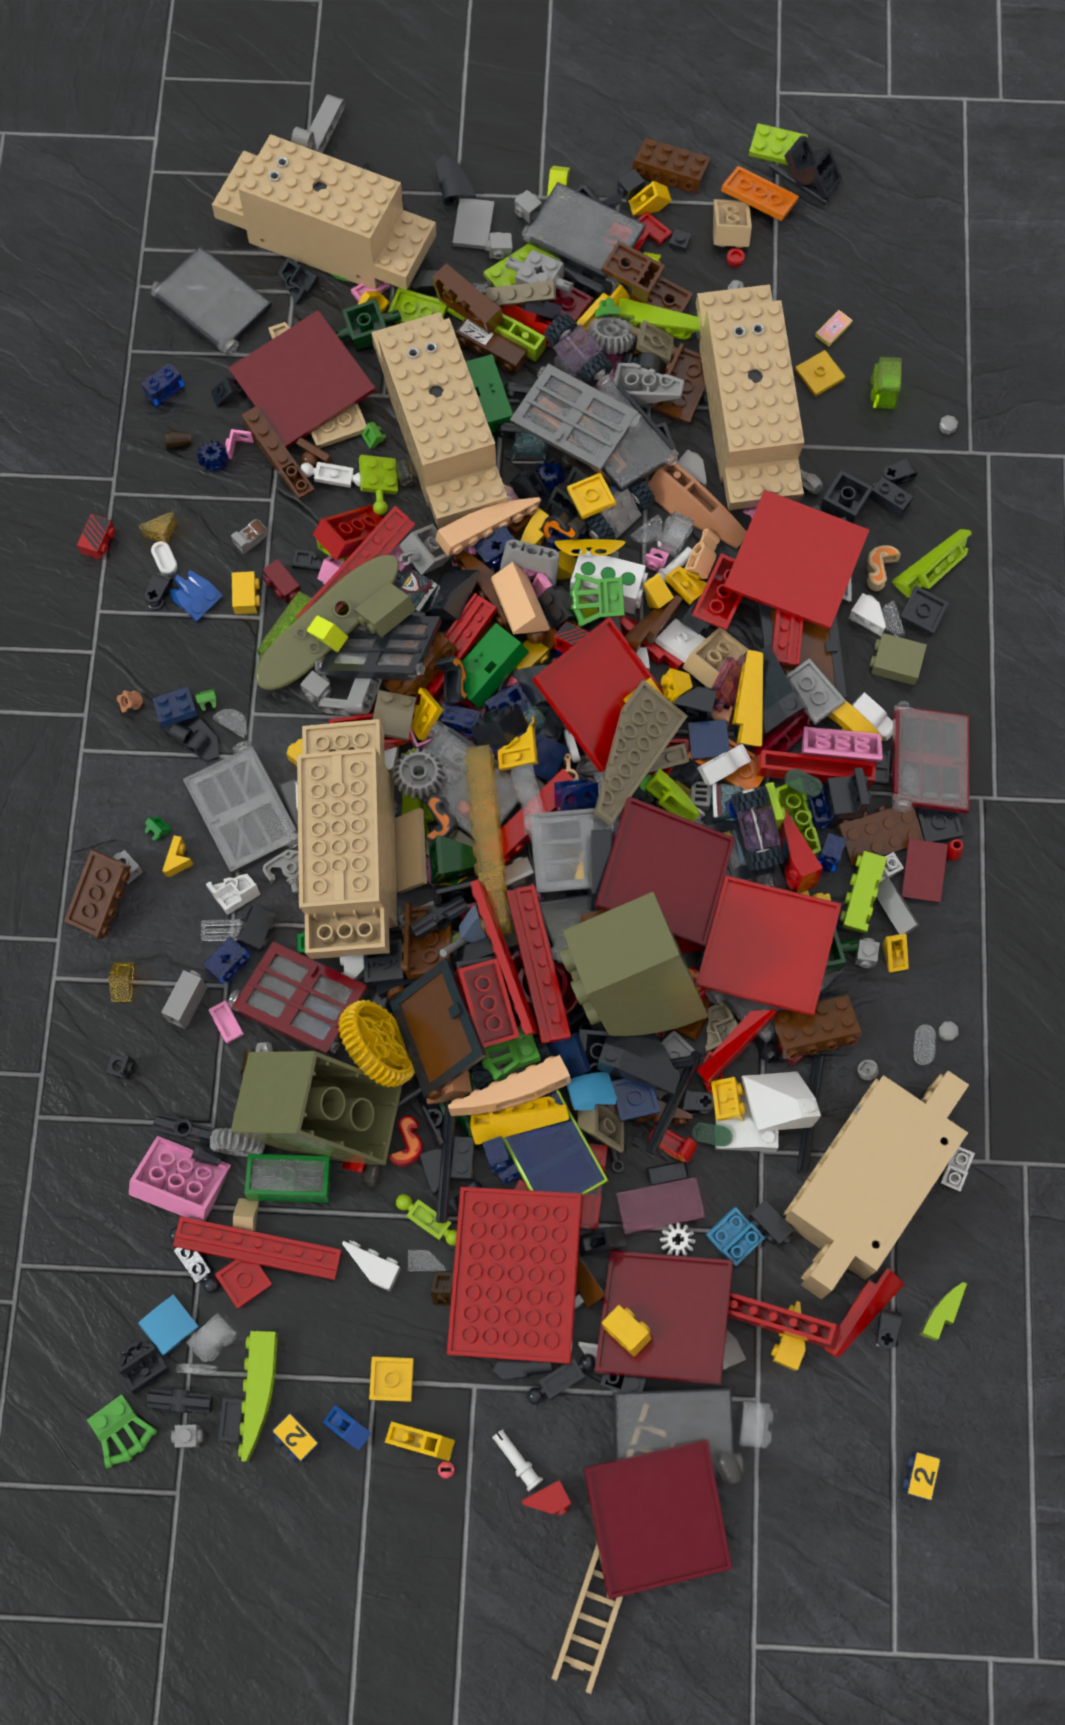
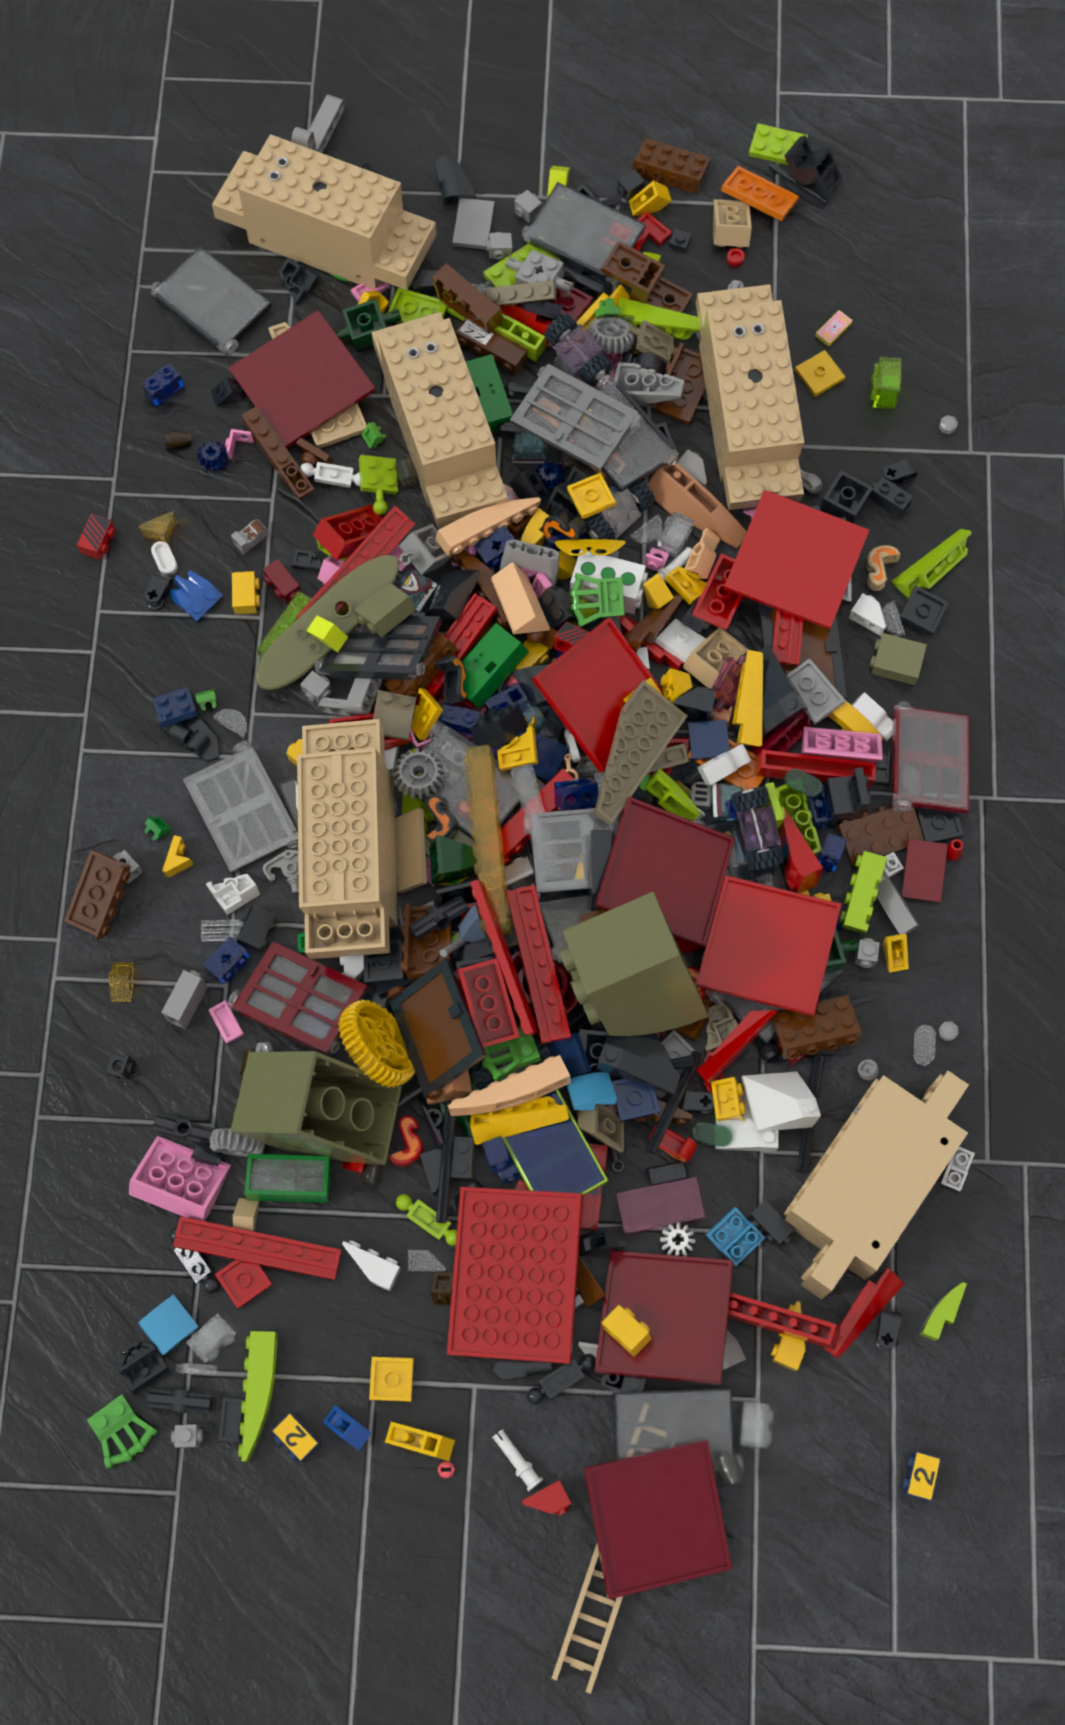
(129, 700): nougat brick -> none

